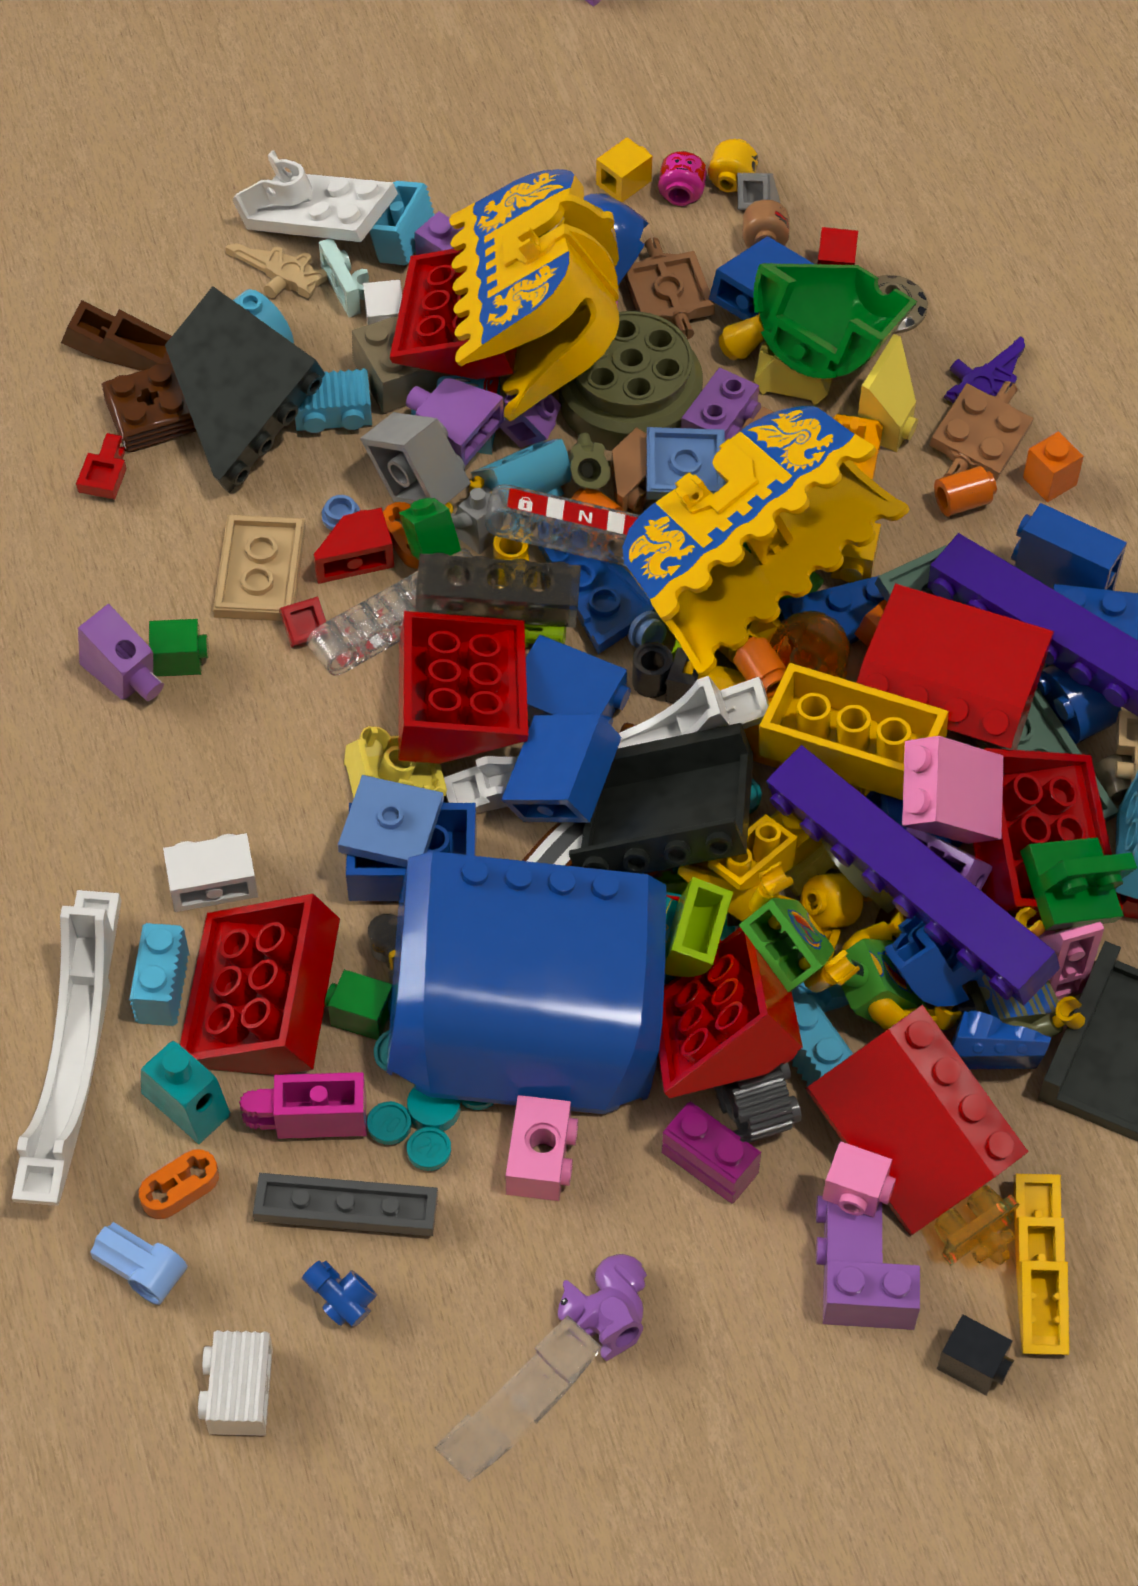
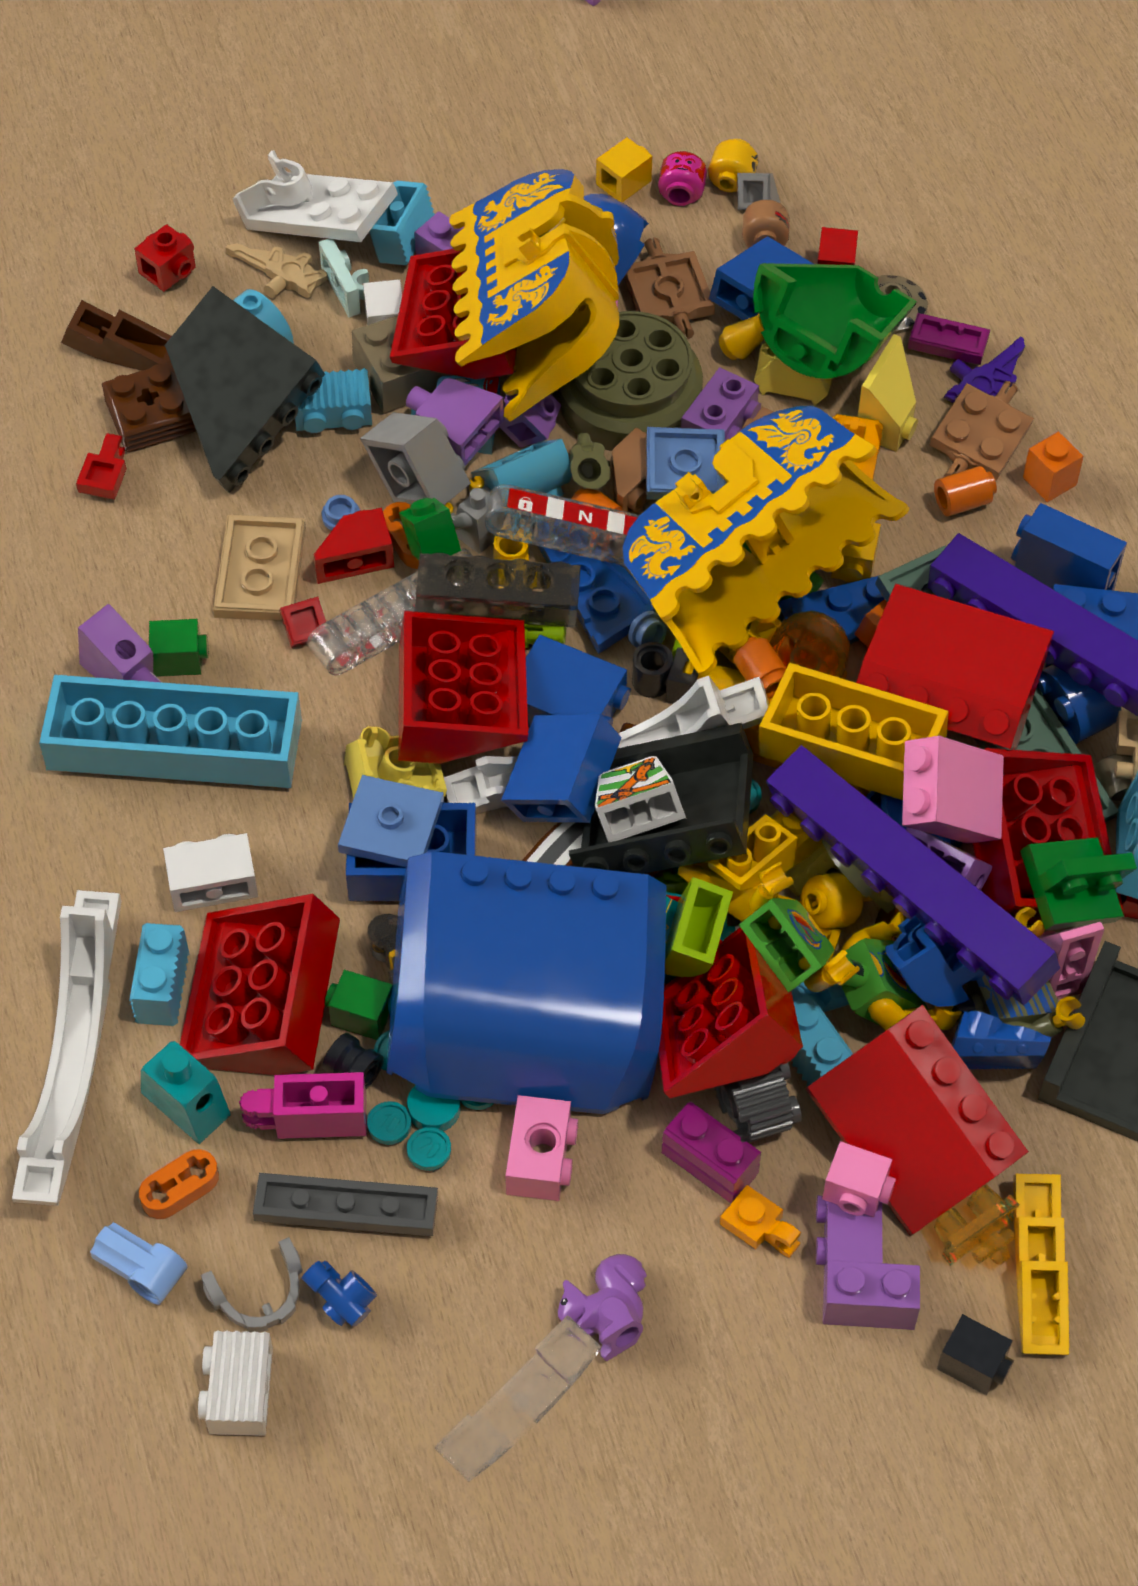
(165, 257): none -> red brick
(171, 731): none -> medium azure brick
(260, 1324): none -> light grey piece
(349, 1057): none -> black wheel
(636, 798): none -> white torso
(758, 1219): none -> light orange plate
(948, 339): none -> magenta plate

